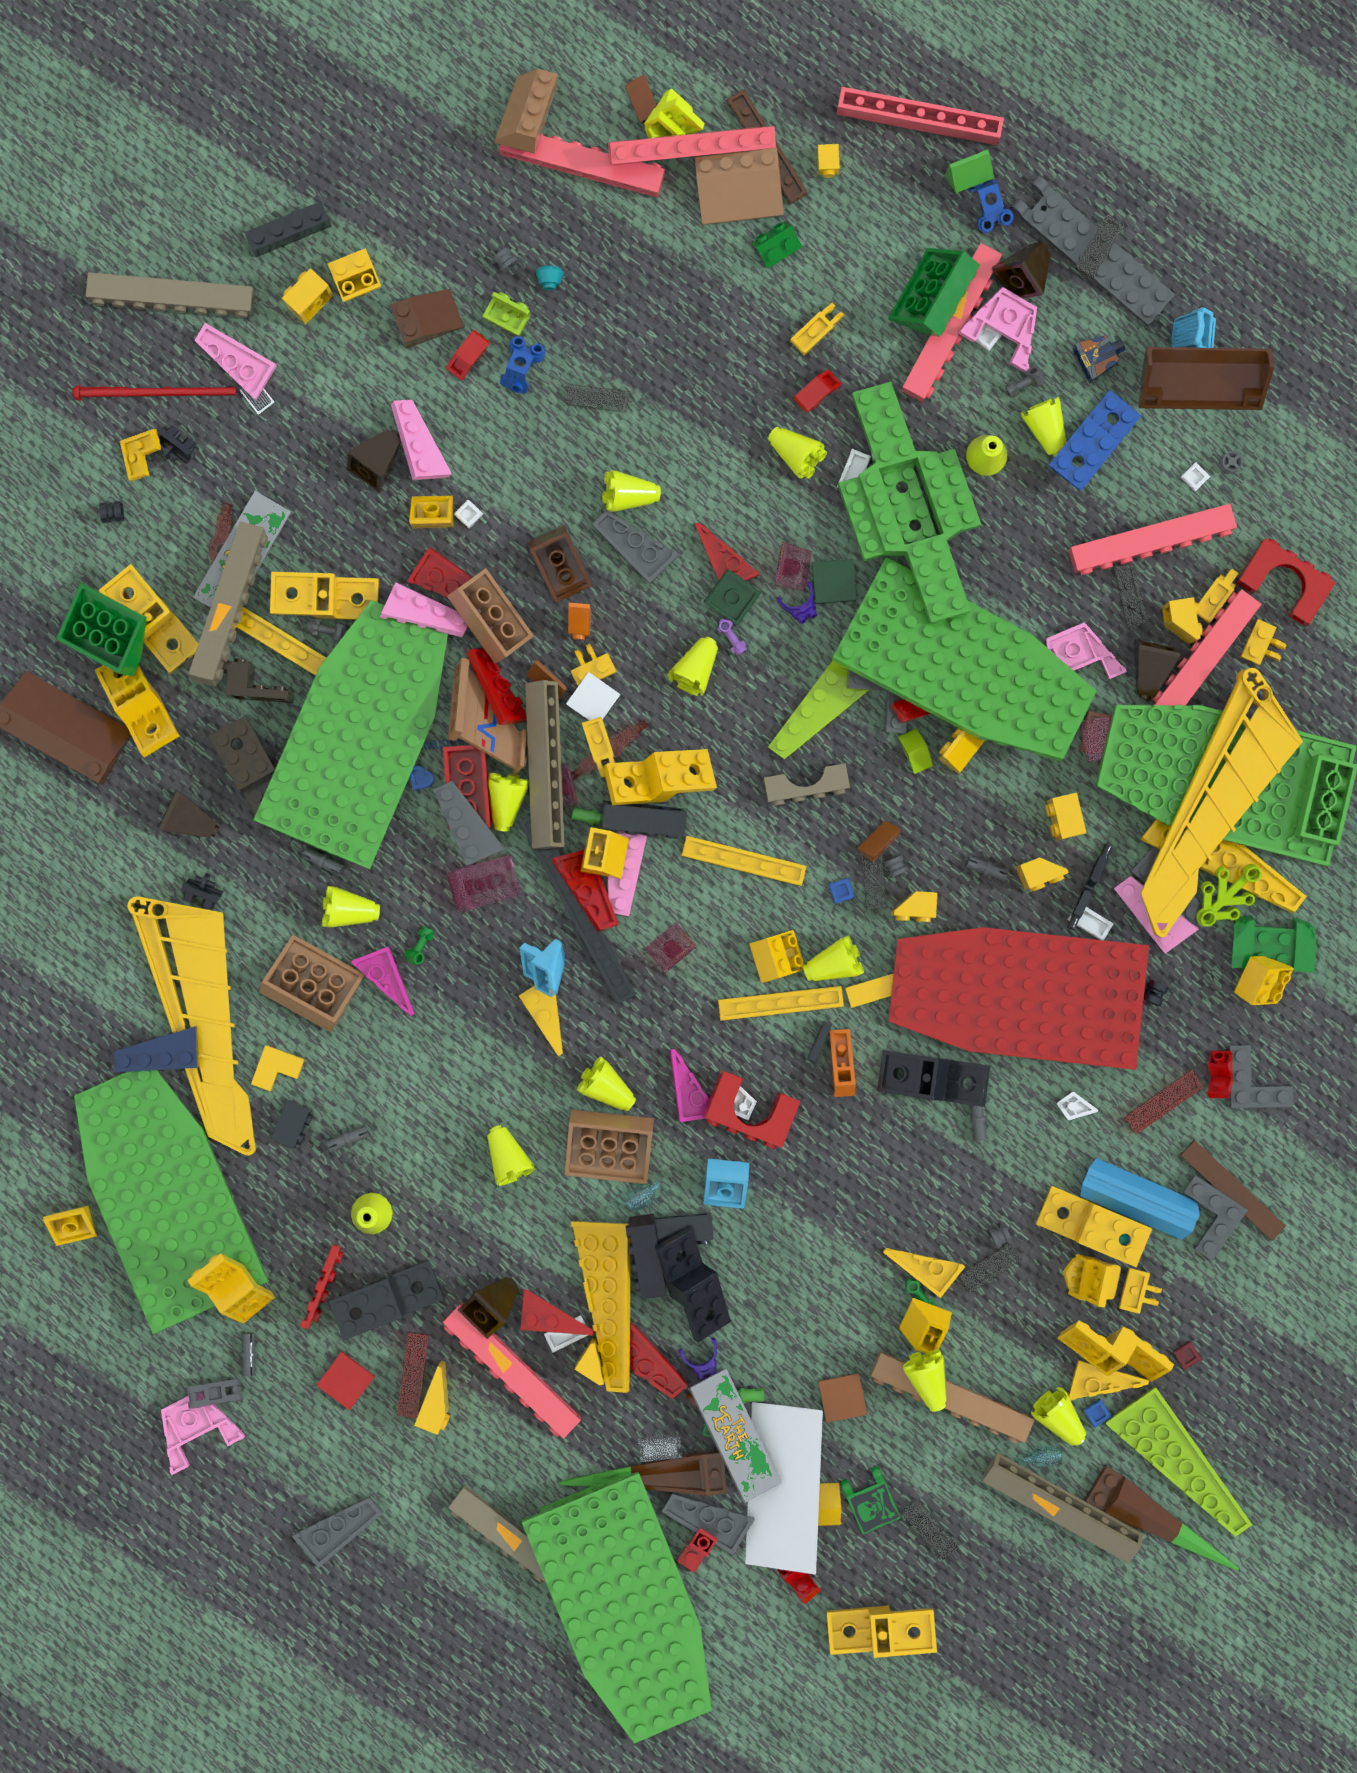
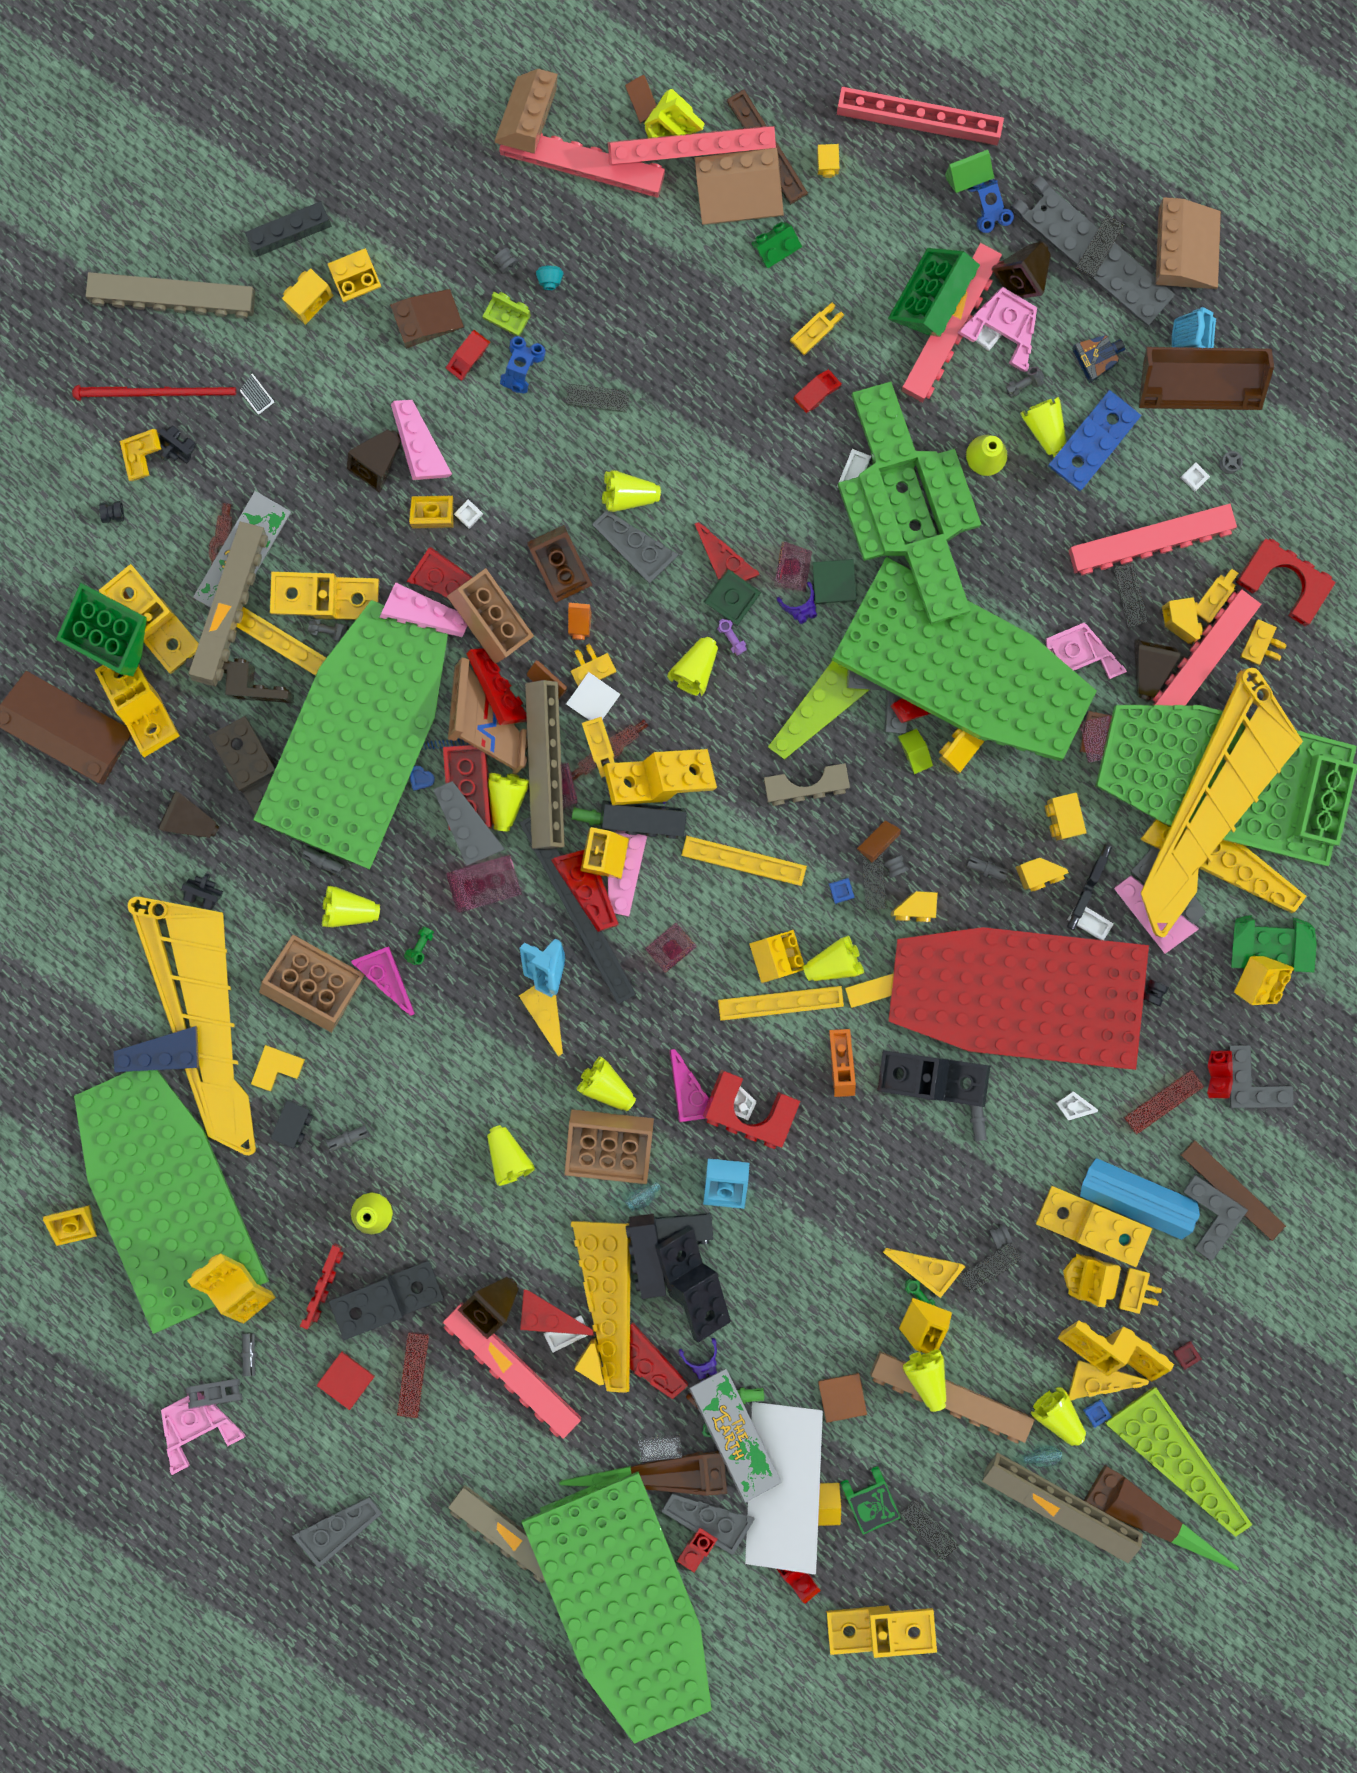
(241, 363): bright pink wing -> none
(434, 1410): yellow slope -> none
(797, 451): neon yellow cone -> none
(819, 1041): black tile -> none
(1187, 244): none -> medium nougat slope
(1226, 896): lime plant -> none

